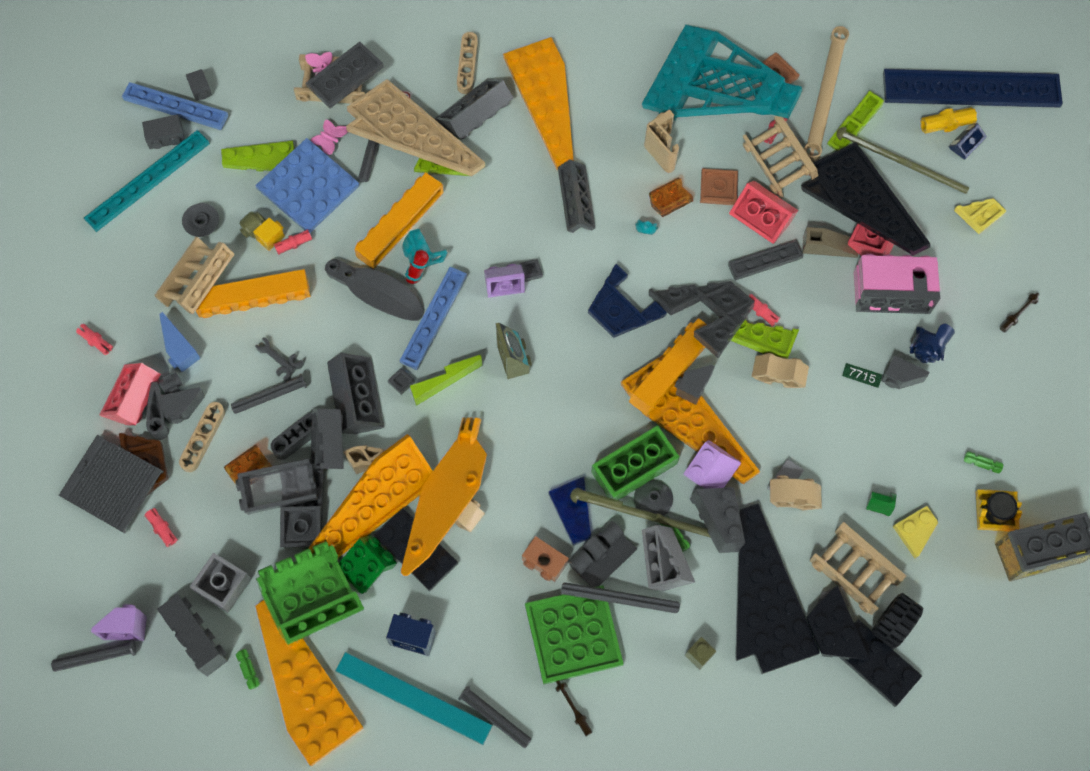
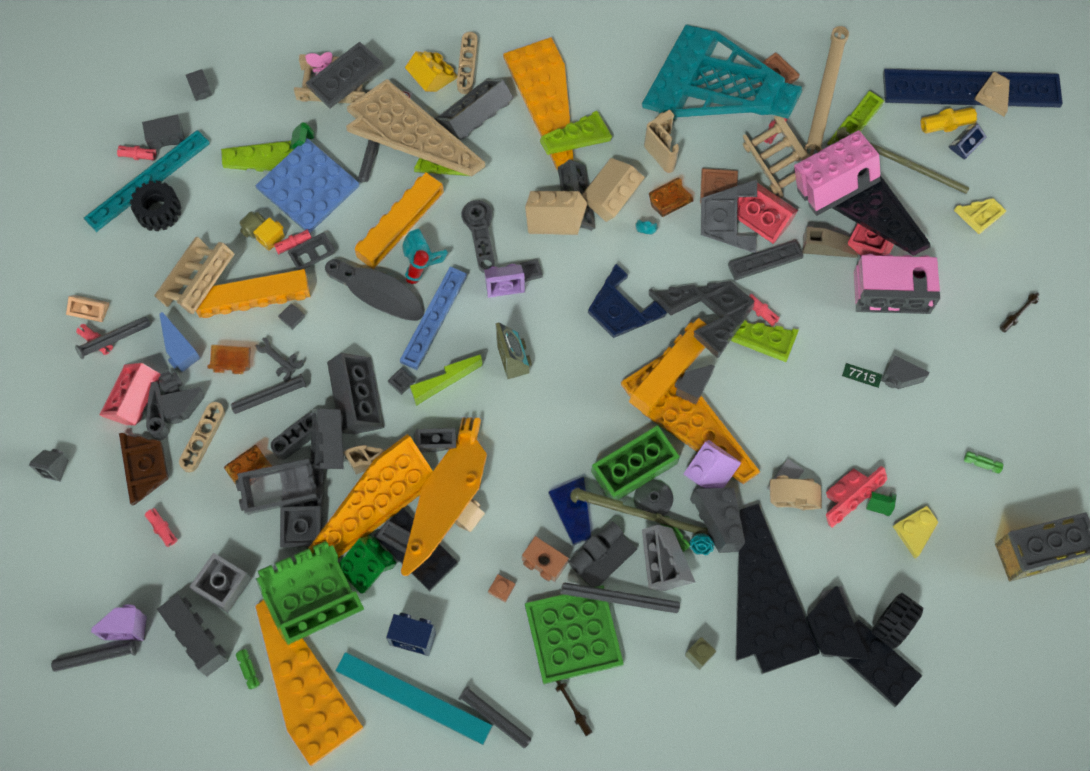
(50, 464): none -> dark grey slope
(87, 308): none -> light nougat slope
(110, 483): dark grey door -> none
(112, 337): none -> dark grey axle
(136, 152): none -> coral pin
(160, 217): none -> black tyre
(175, 106): medium blue plate -> none
(197, 214): dark grey dish -> none
(229, 358): none -> clear orange bracket
(291, 316): none -> dark grey tile
(300, 134): none -> green tile
(308, 248): none -> dark grey piece
(329, 135): bright pink piece -> none
(394, 536): none -> dark grey tile
(430, 70): none -> yellow slope
(435, 439): none -> dark grey slope
(479, 229): none -> dark grey beam
(501, 588): none -> nougat plate
(555, 212): none -> tan slope
(584, 133): none -> lime wing
(612, 188): none -> tan slope
(702, 544): none -> teal plate
(720, 216): none -> dark grey wing
(789, 372): tan brick -> none
(837, 172): none -> bright pink piece
(851, 492): none -> coral bracket
(860, 549): tan fence -> none
(931, 346): dark blue hat -> none
(995, 94): none -> tan wing
(997, 510): piece -> none

